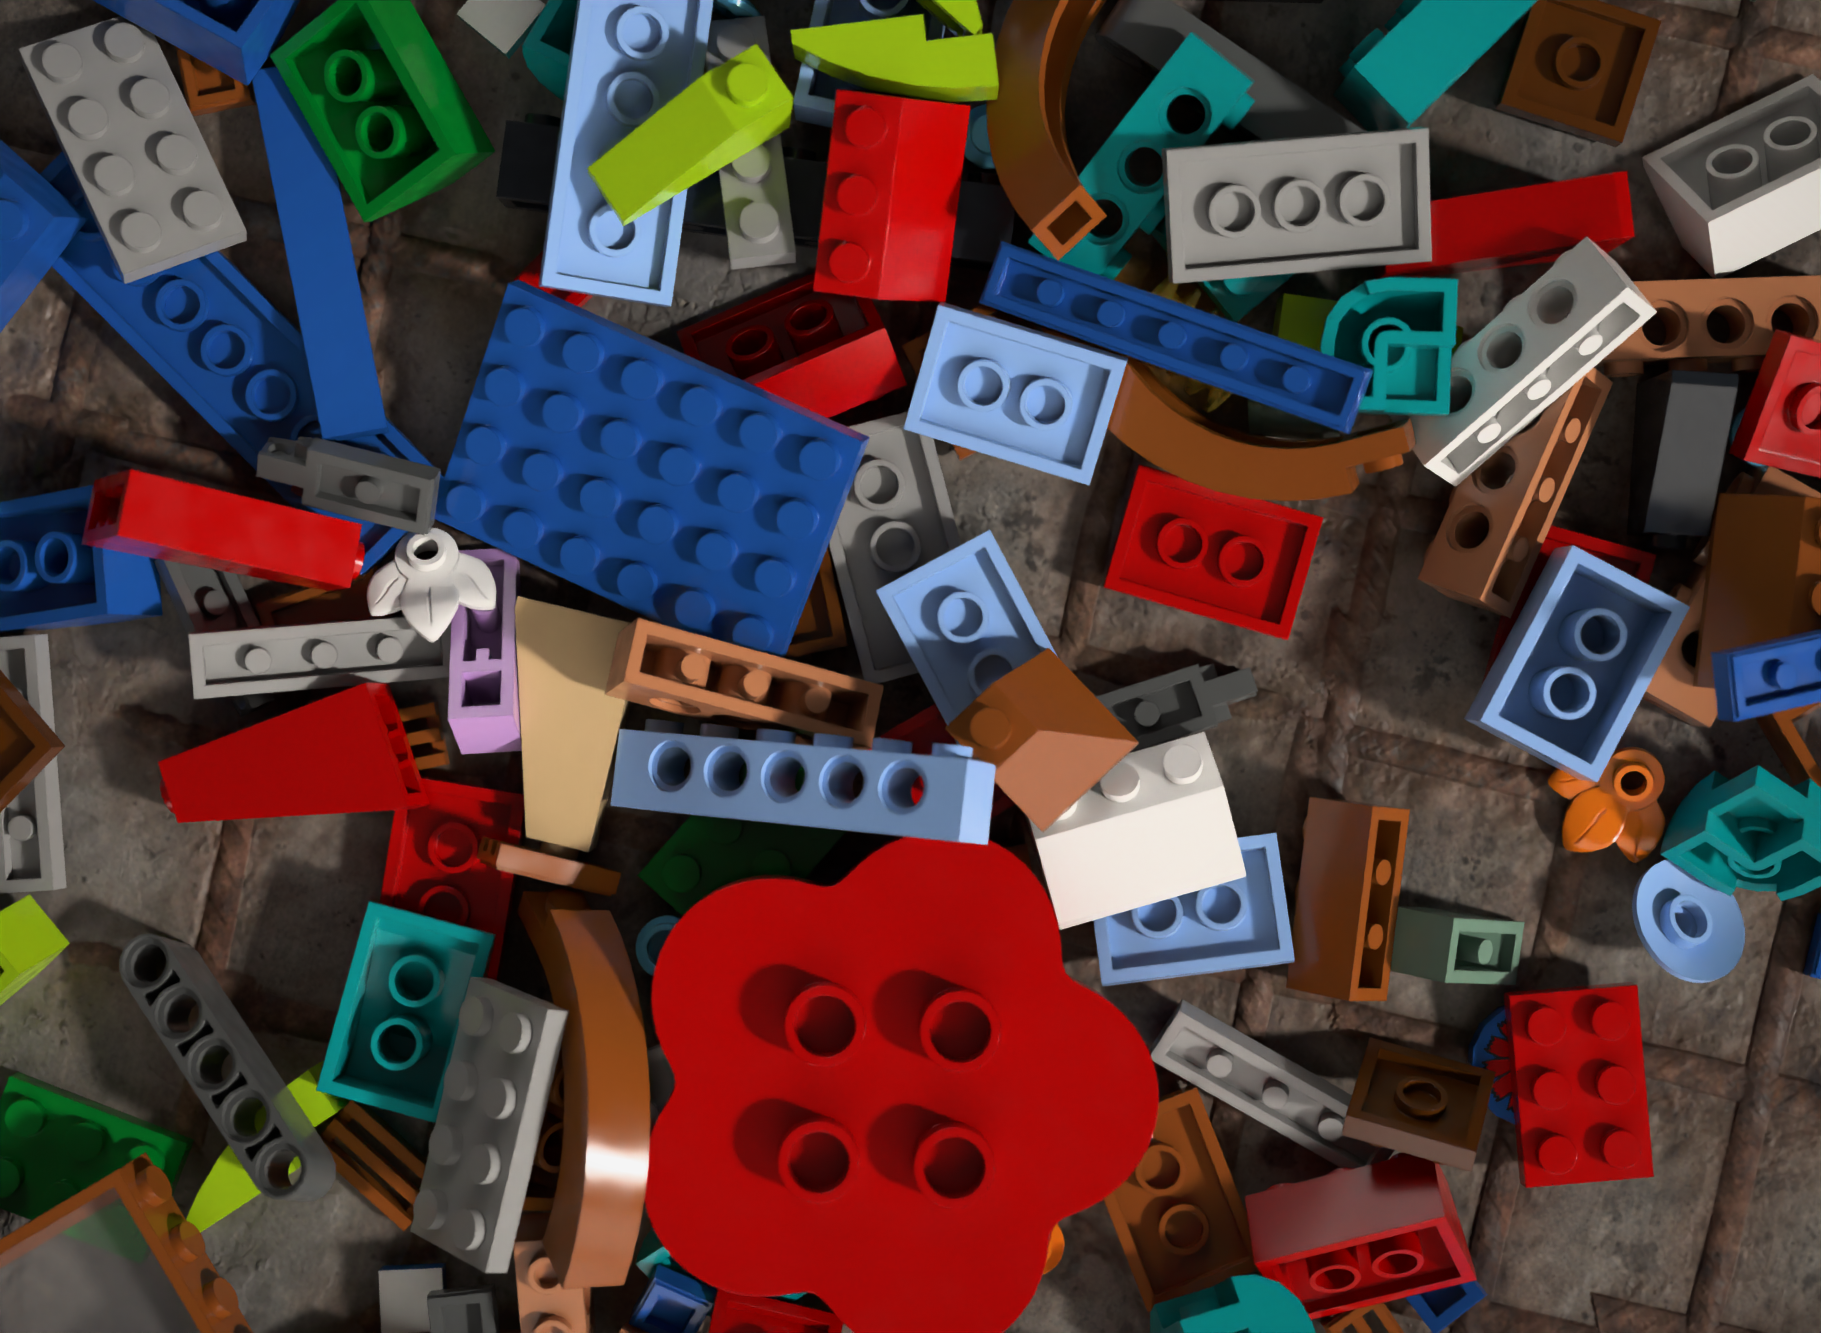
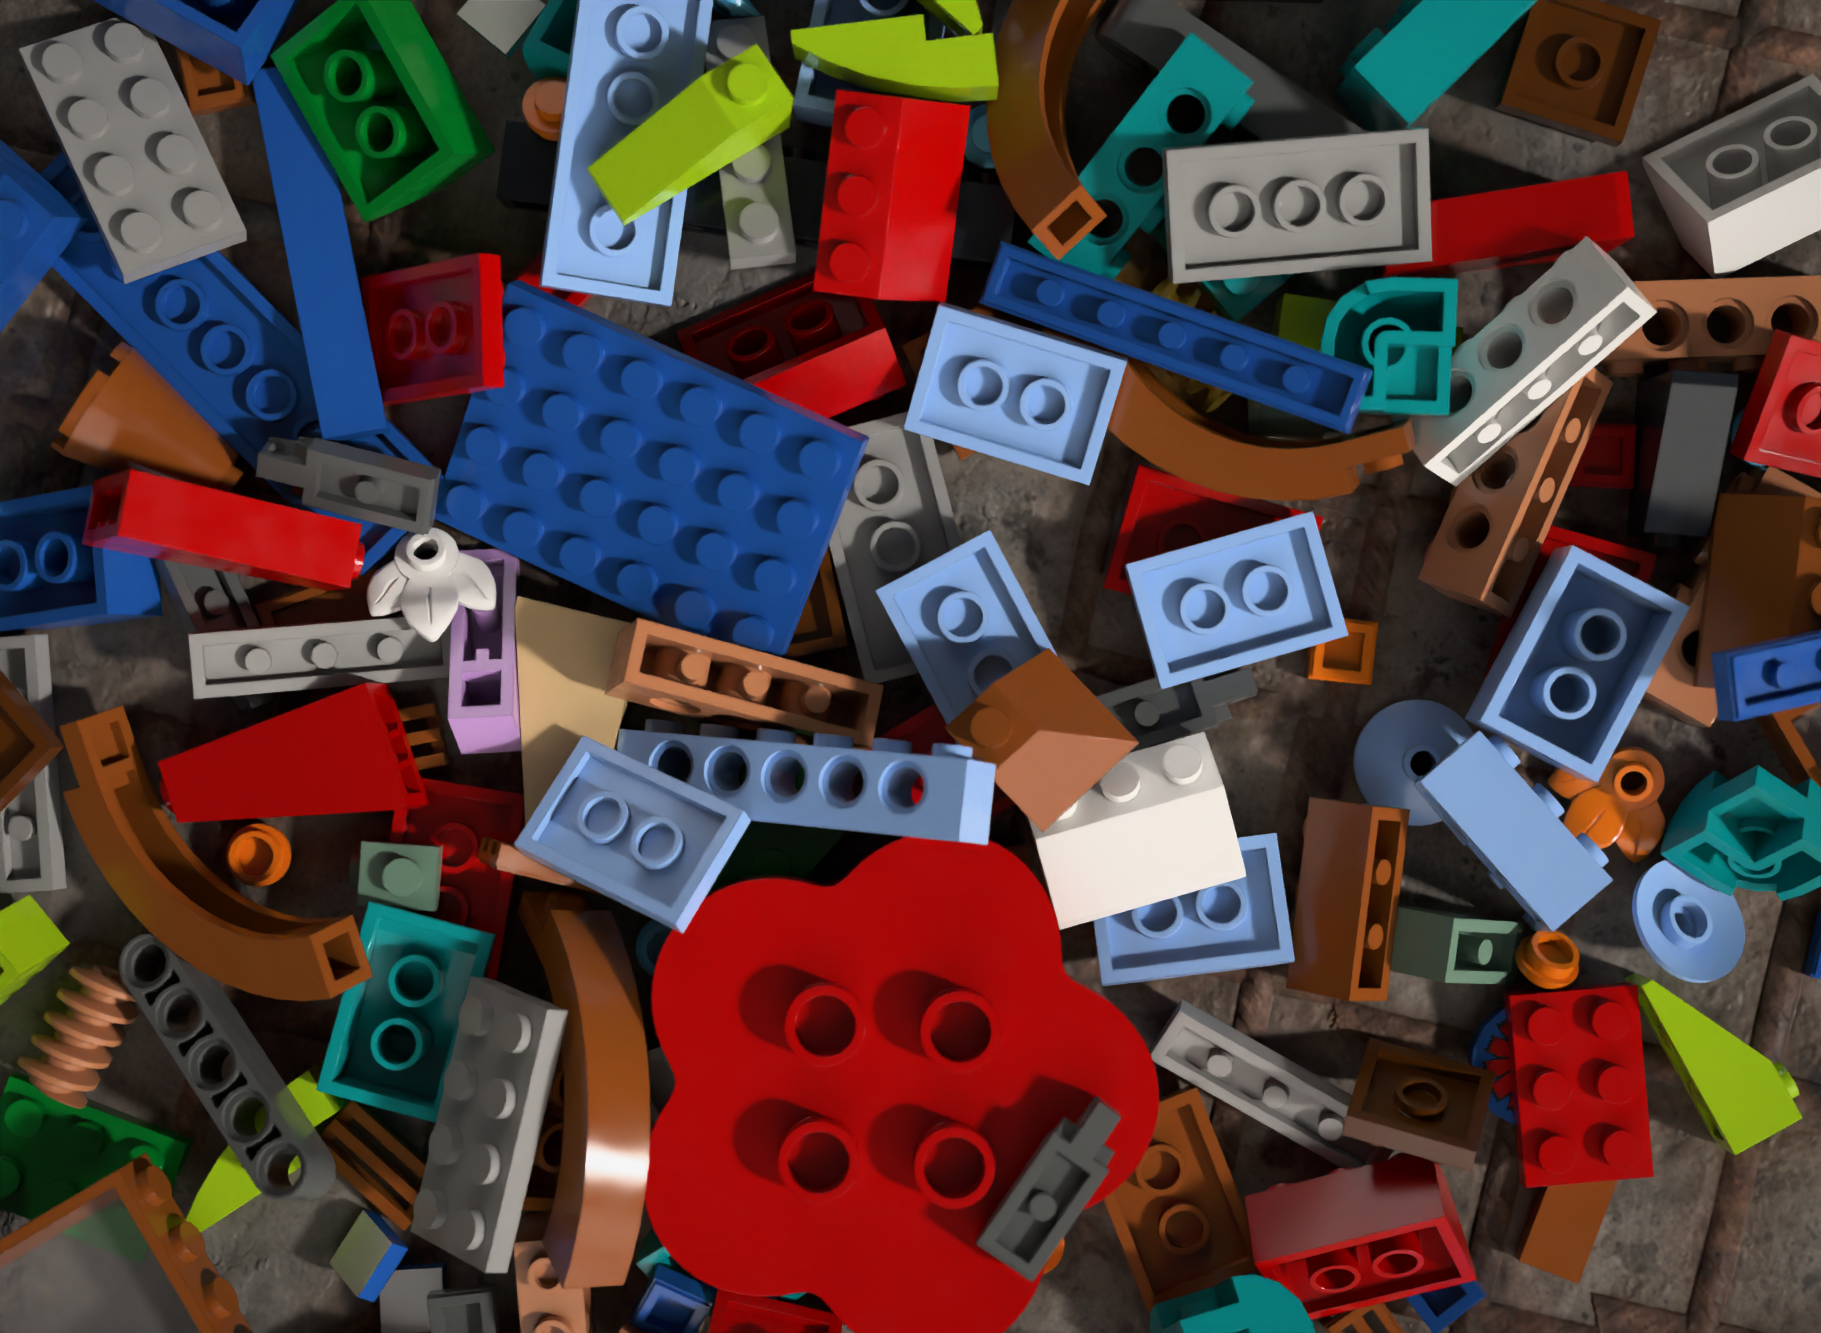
(81, 1035): none -> nougat piece
(144, 425): none -> dark orange cone
(180, 896): none -> dark orange arch
(258, 855): none -> orange plate
(368, 1255): none -> white tile
(397, 874): none -> sand green bracket
(437, 328): none -> red plate
(544, 105): none -> orange plate
(633, 833): none -> light blue plate
(1051, 1191): none -> dark grey hinge
(1236, 600): none -> light blue plate
(1346, 658): none -> orange tile
(1386, 750): none -> light blue dish
(1515, 831): none -> light blue wedge
(1548, 960): none -> orange plate
(1564, 1227): none -> dark orange tile
(1607, 459): none -> red tile
(1728, 1081): none -> lime slope

